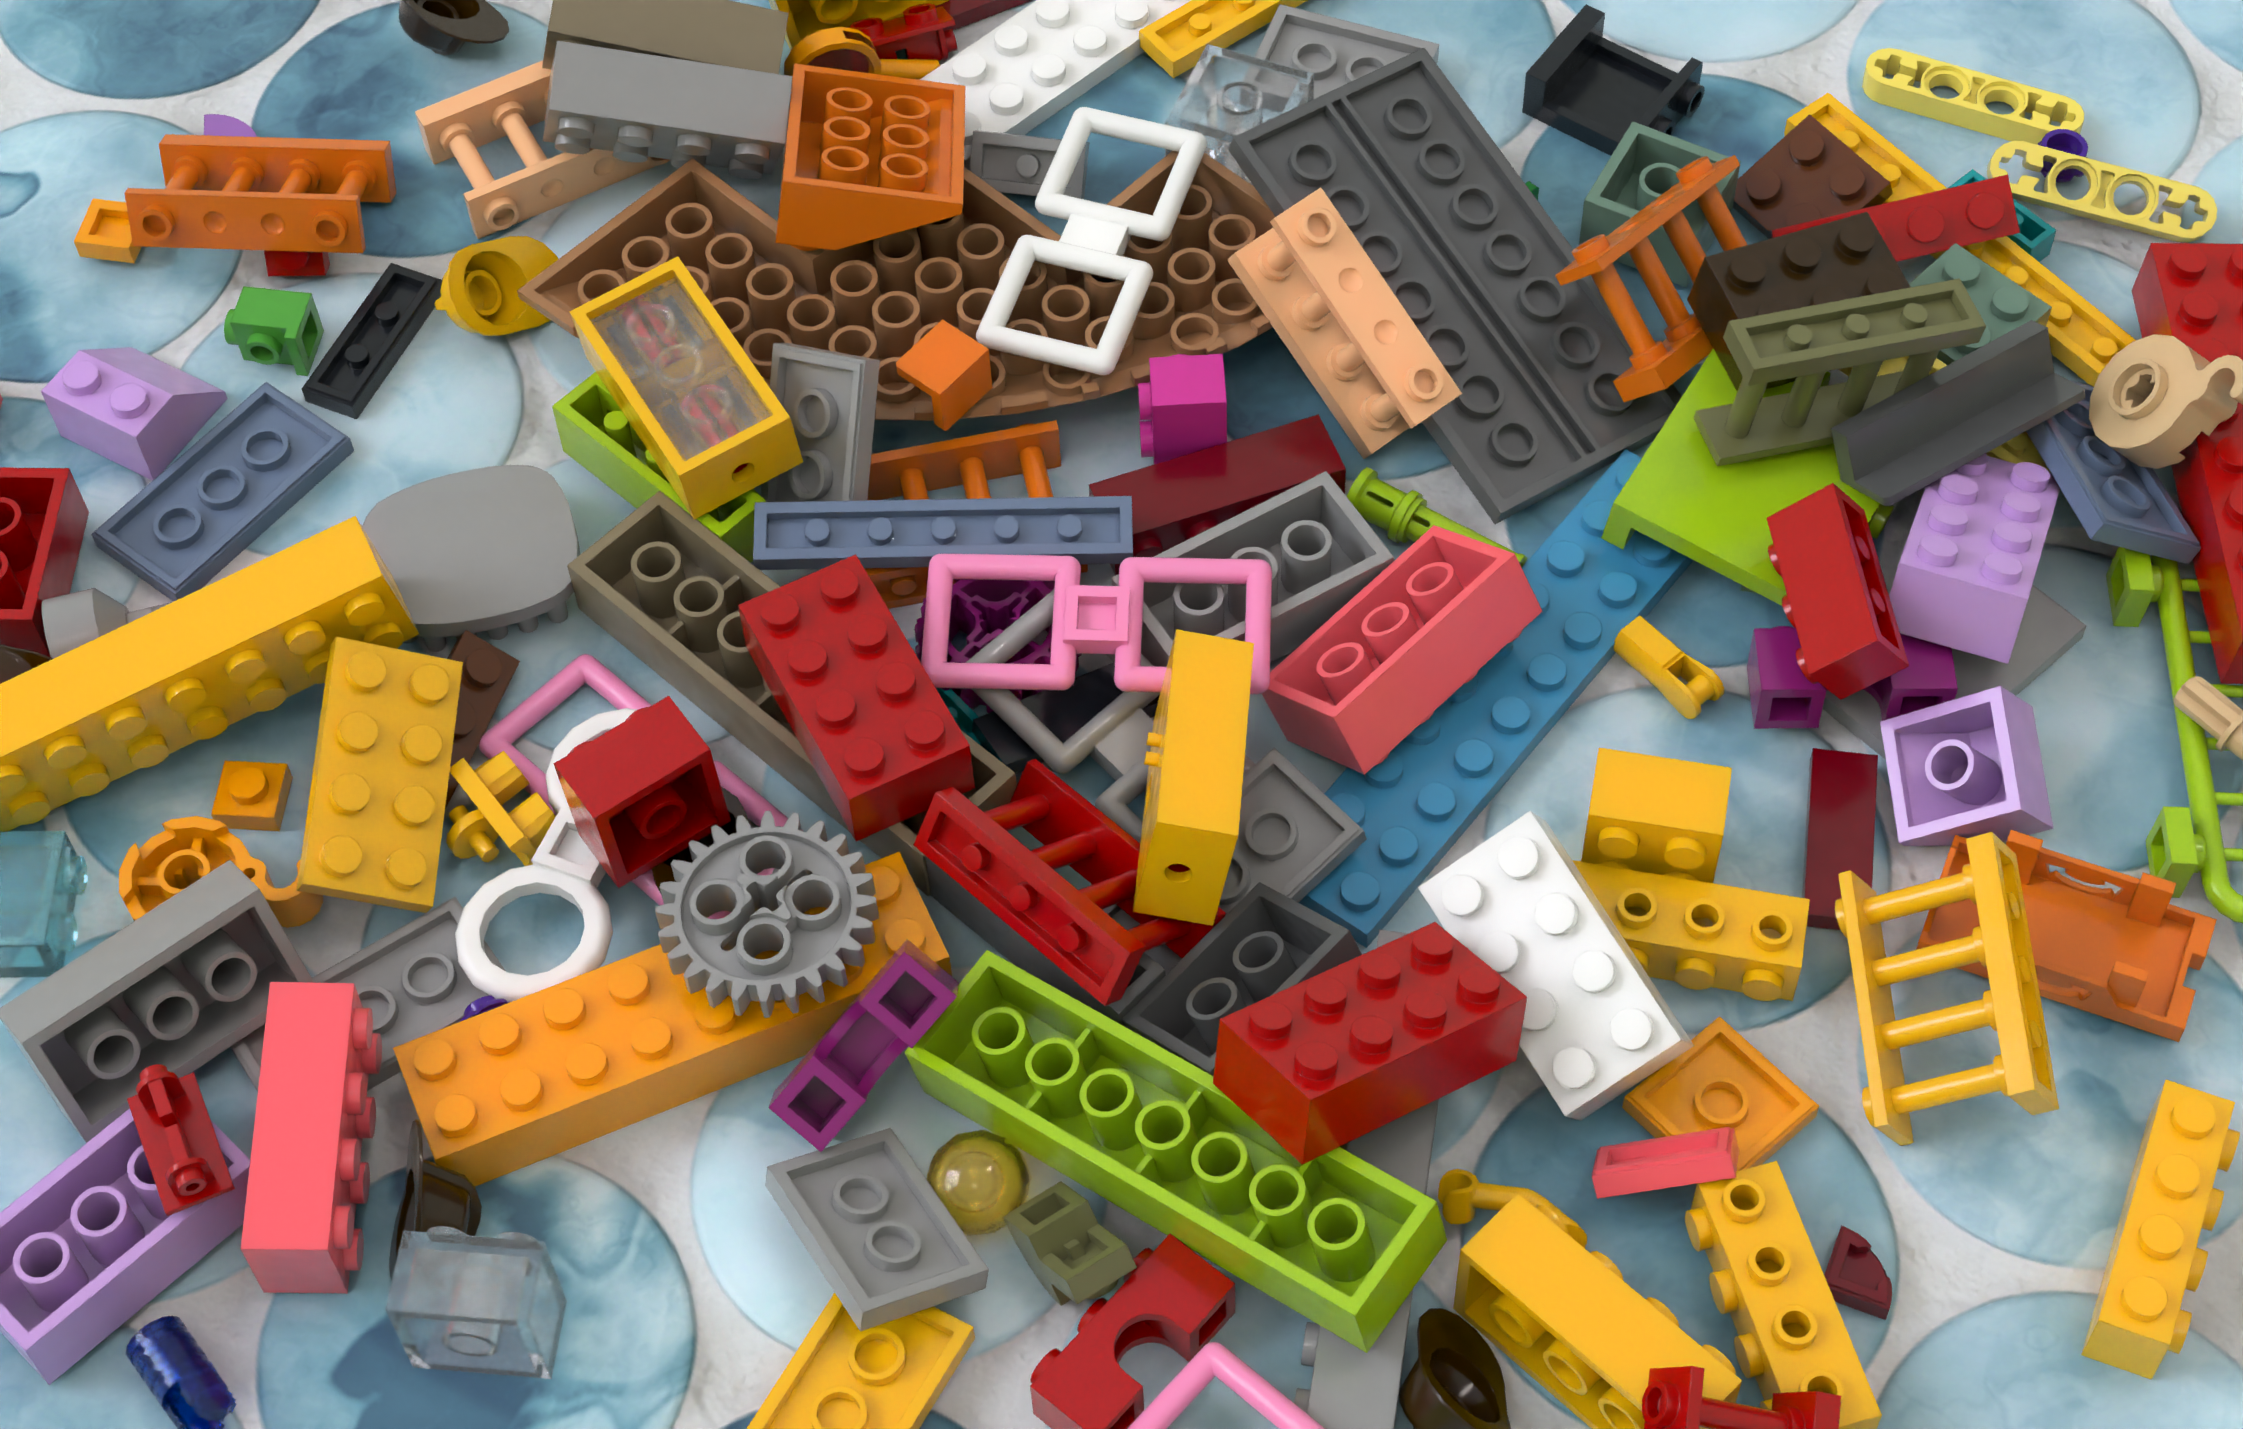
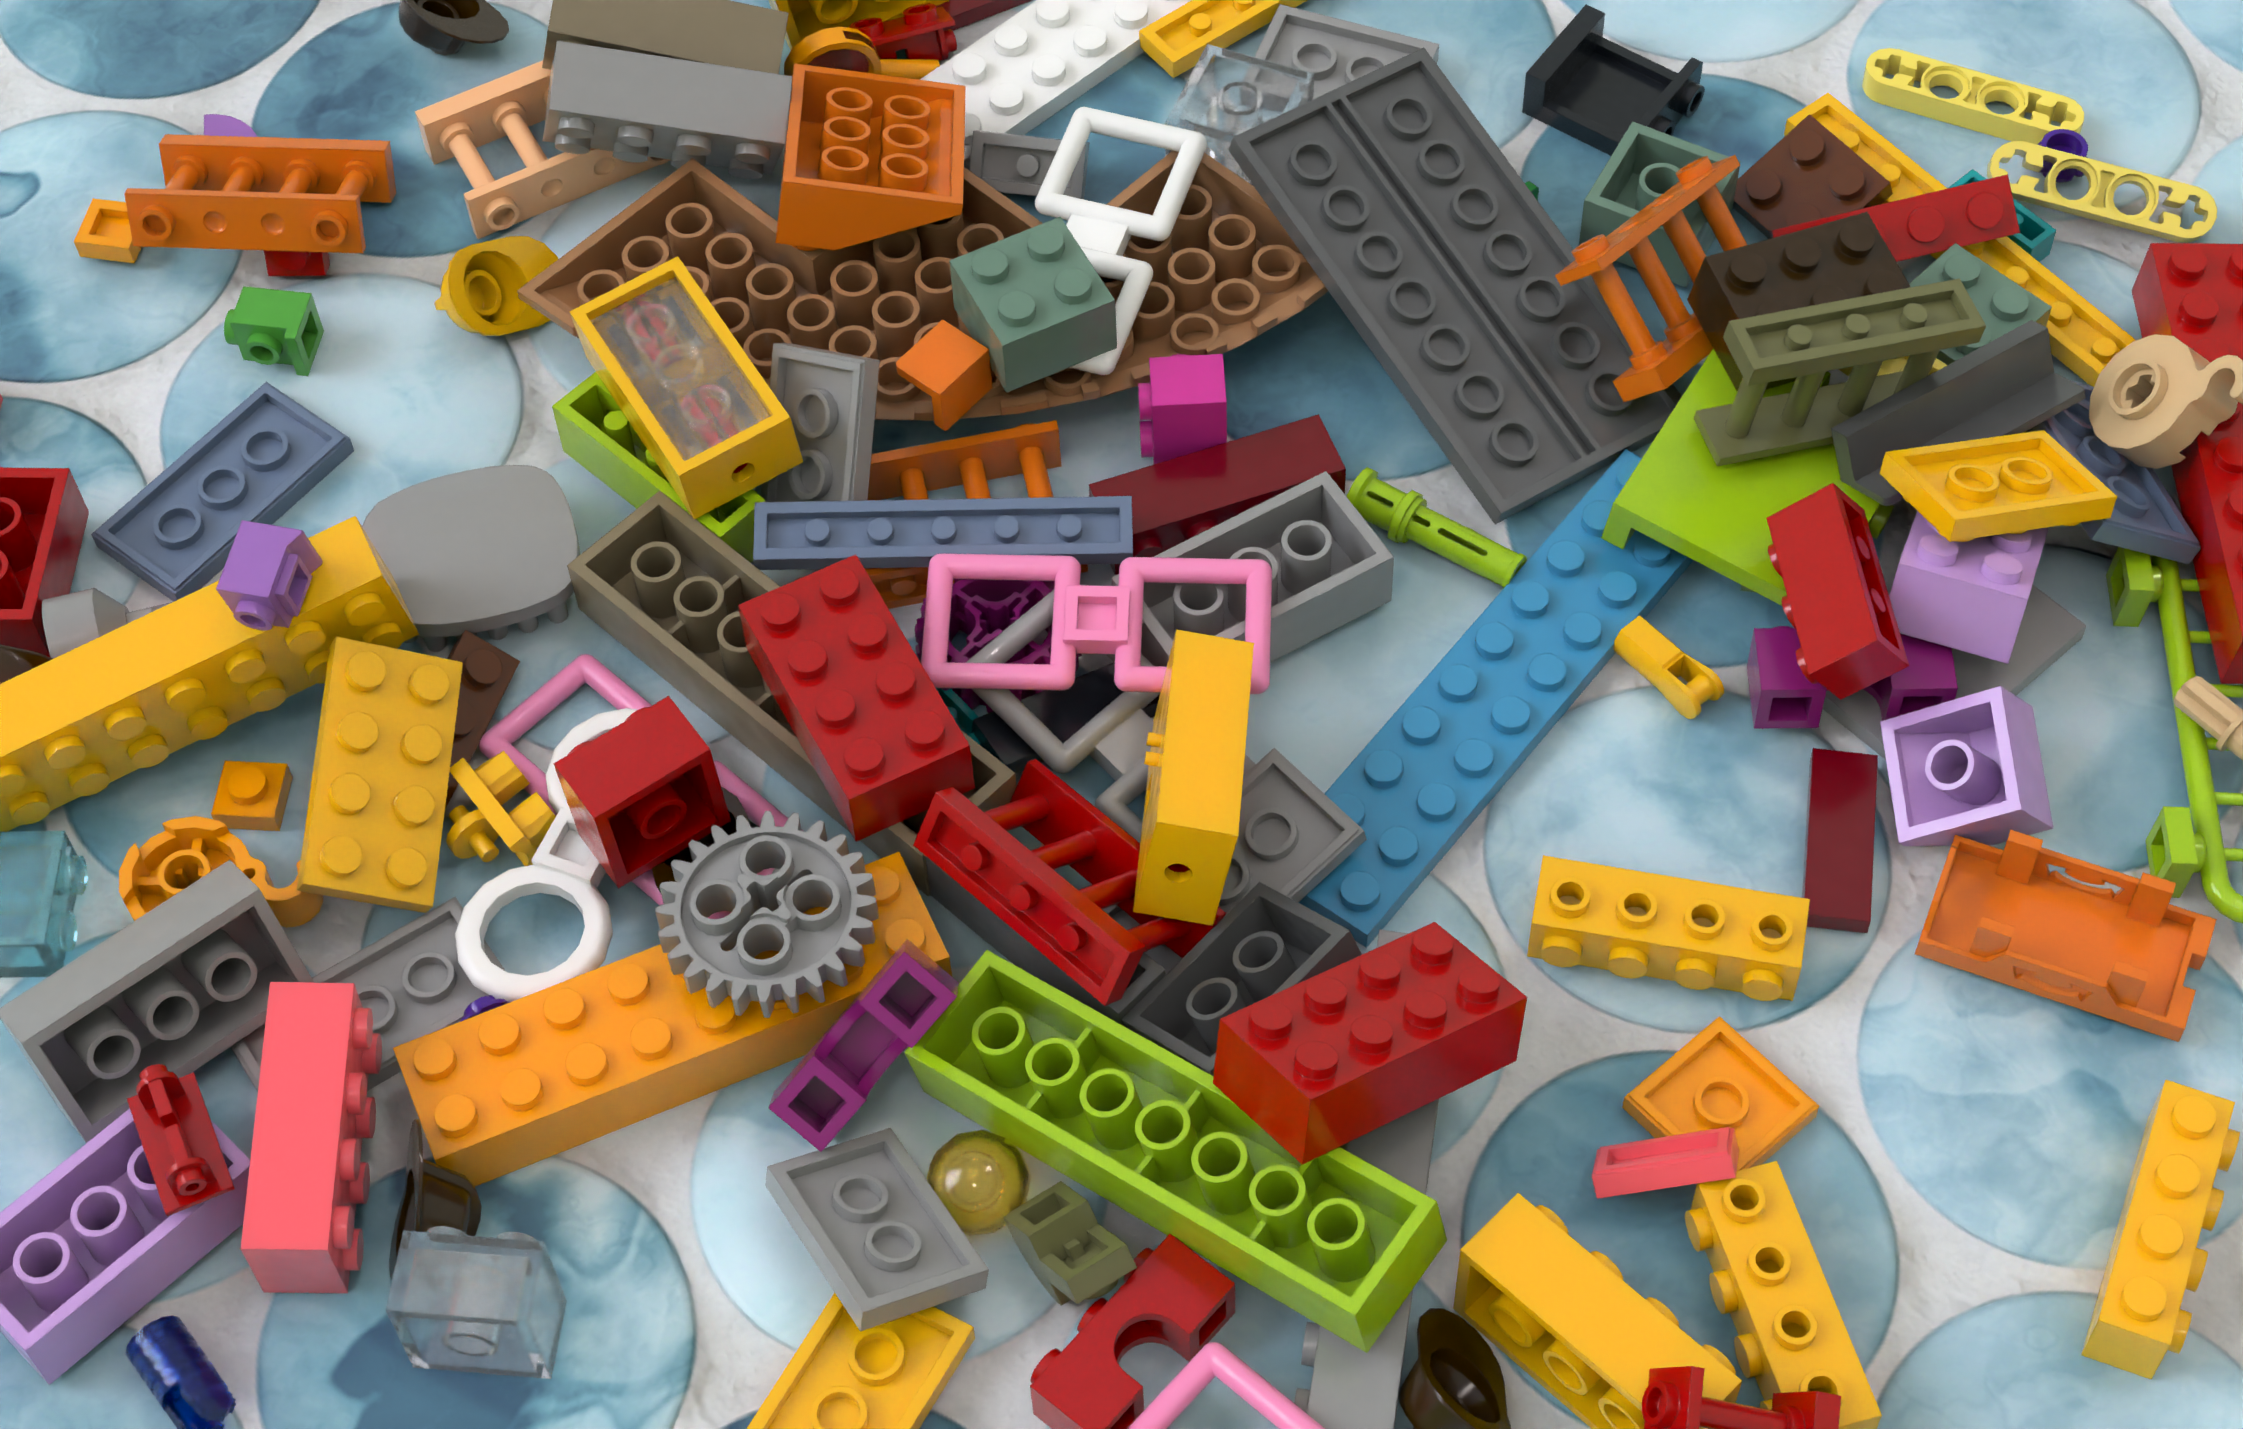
(129, 407): lavender slope -> none
(267, 574): none -> medium lavender window
(373, 341): black tile -> none
(1034, 303): none -> sand green brick
(1343, 324): light nougat fence -> none
(1400, 648): coral brick -> none
(1463, 1193): yellow piece -> none
(1590, 1006): white brick -> none
(1656, 815): yellow brick -> none
(1858, 1276): dark red tile -> none
(1997, 485): none -> yellow plate
(2009, 1006): yellow fence -> none

